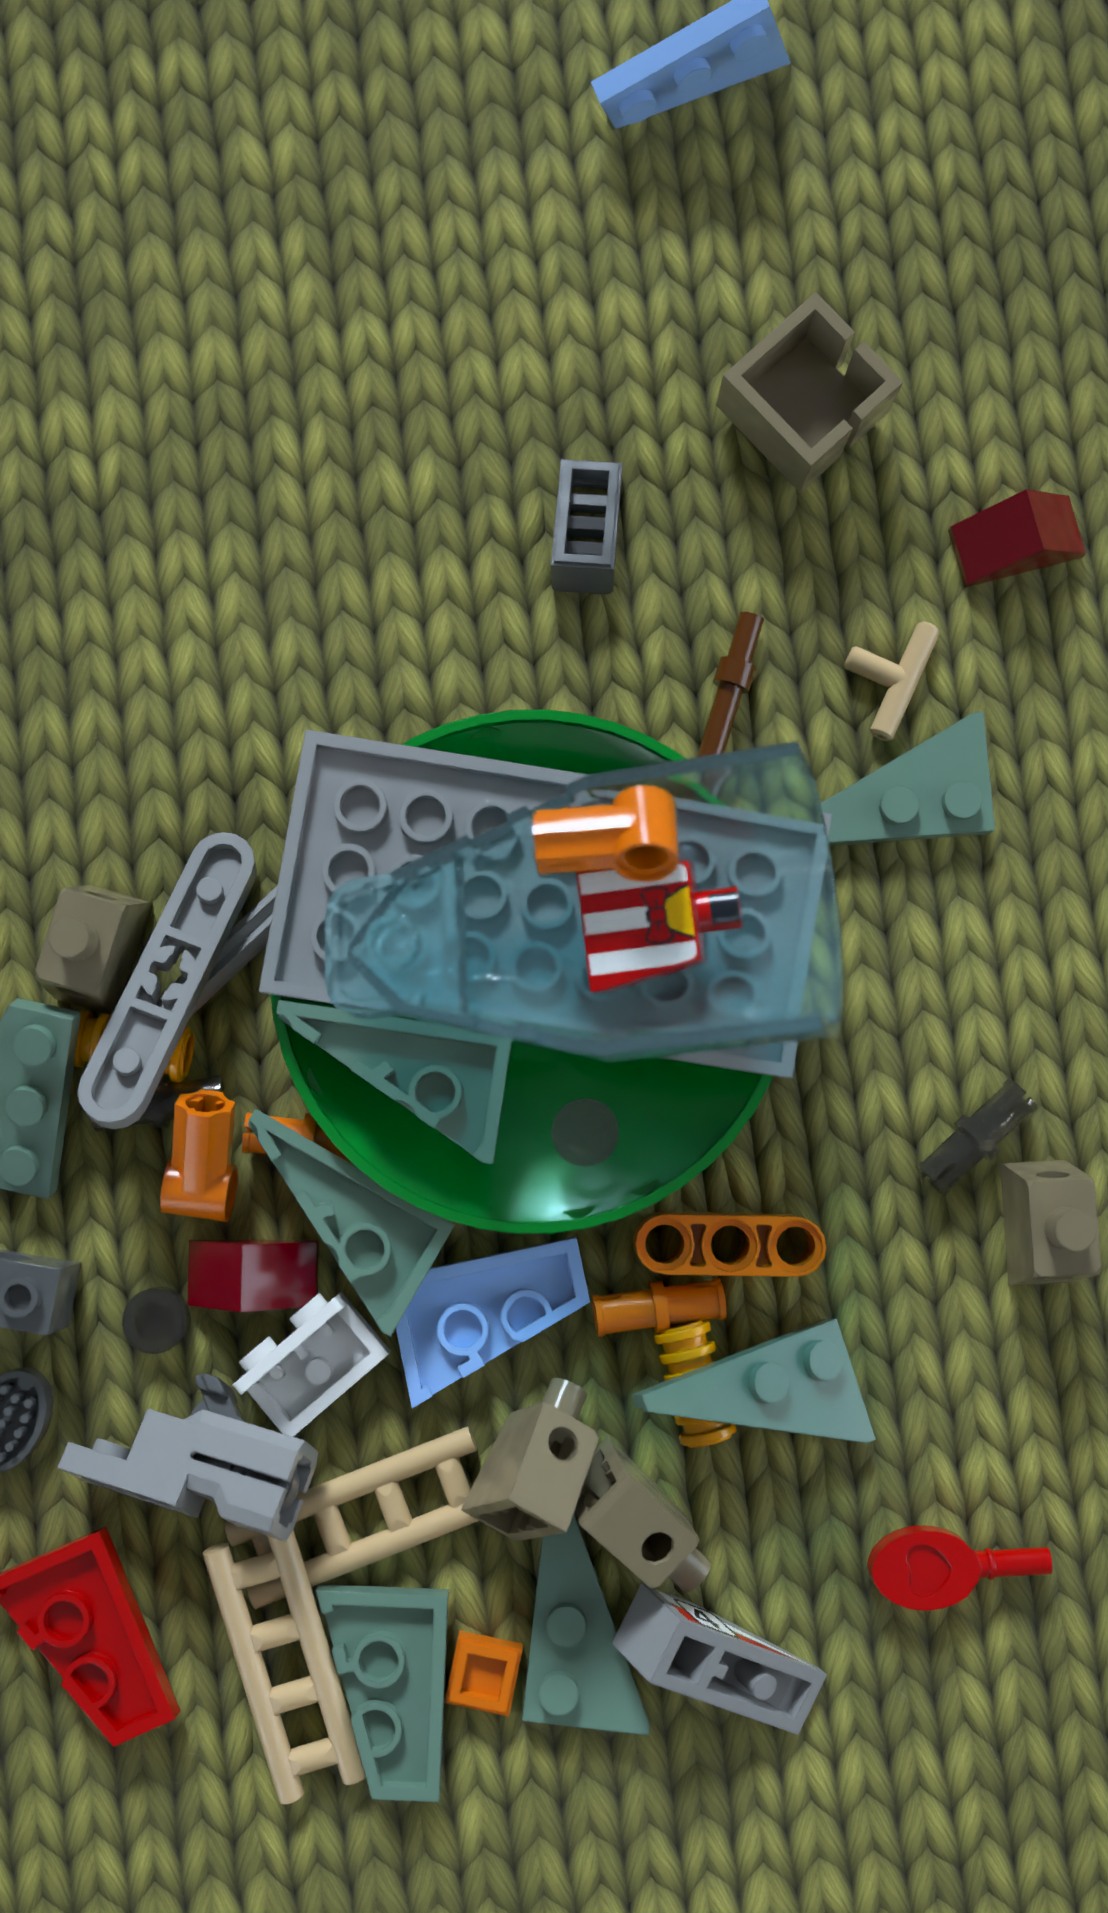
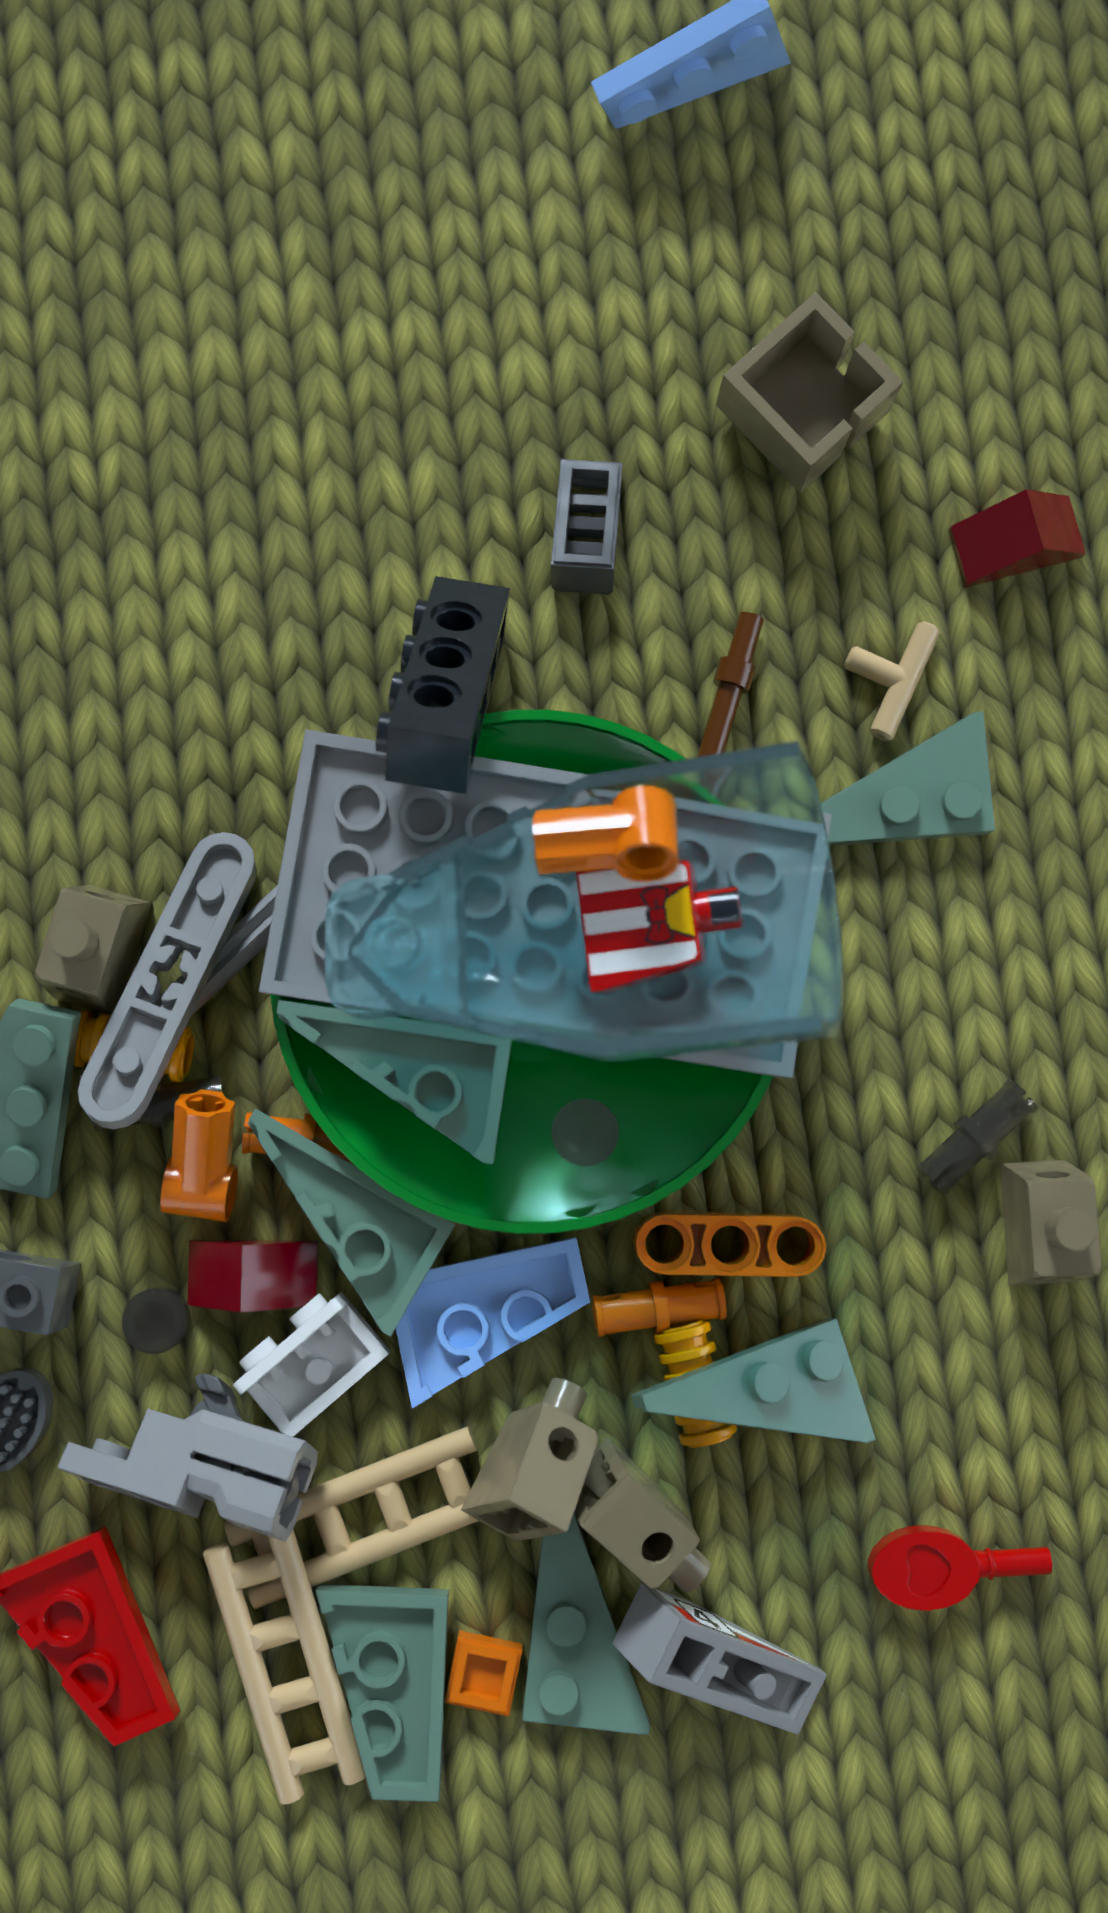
(443, 685): none -> black brick

